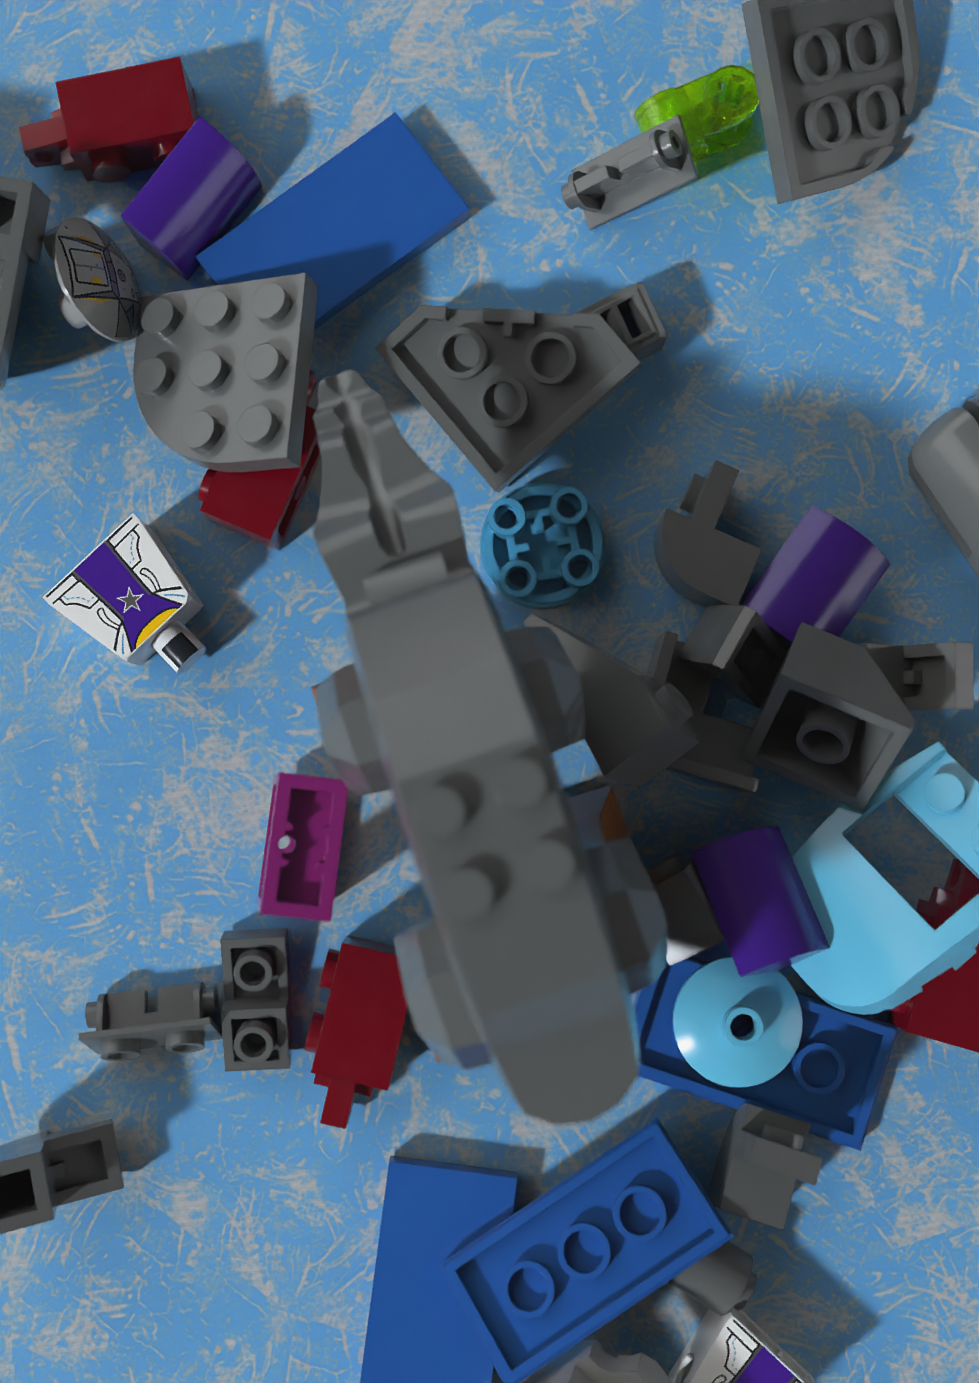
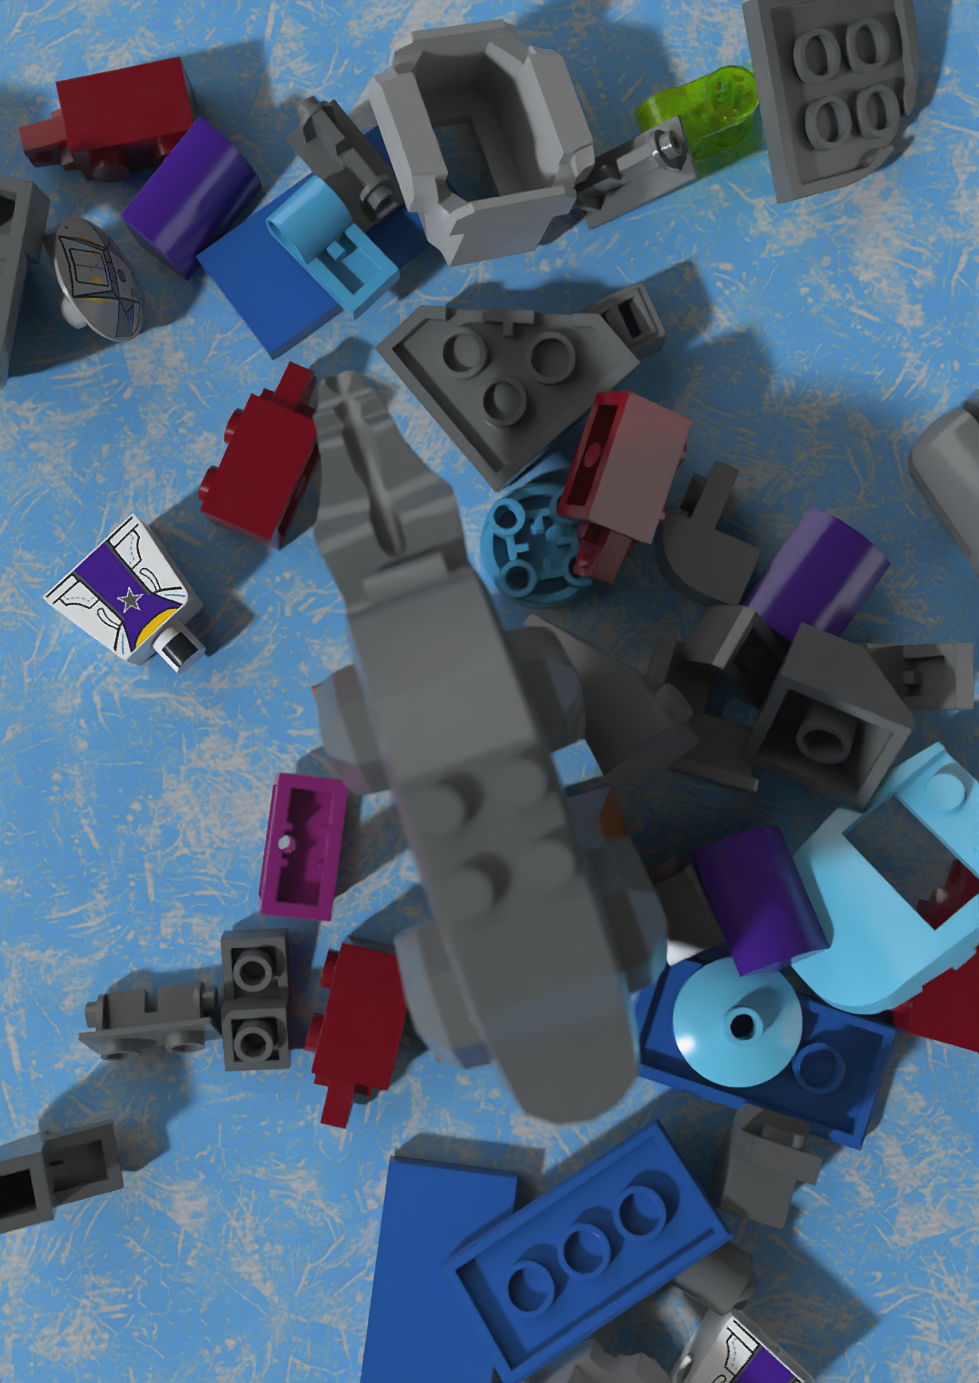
(228, 371): dark grey plate -> none
(332, 247): none -> dark azure plate
(345, 162): none -> dark grey hinge
(520, 119): none -> light grey piece
(621, 479): none -> hinge

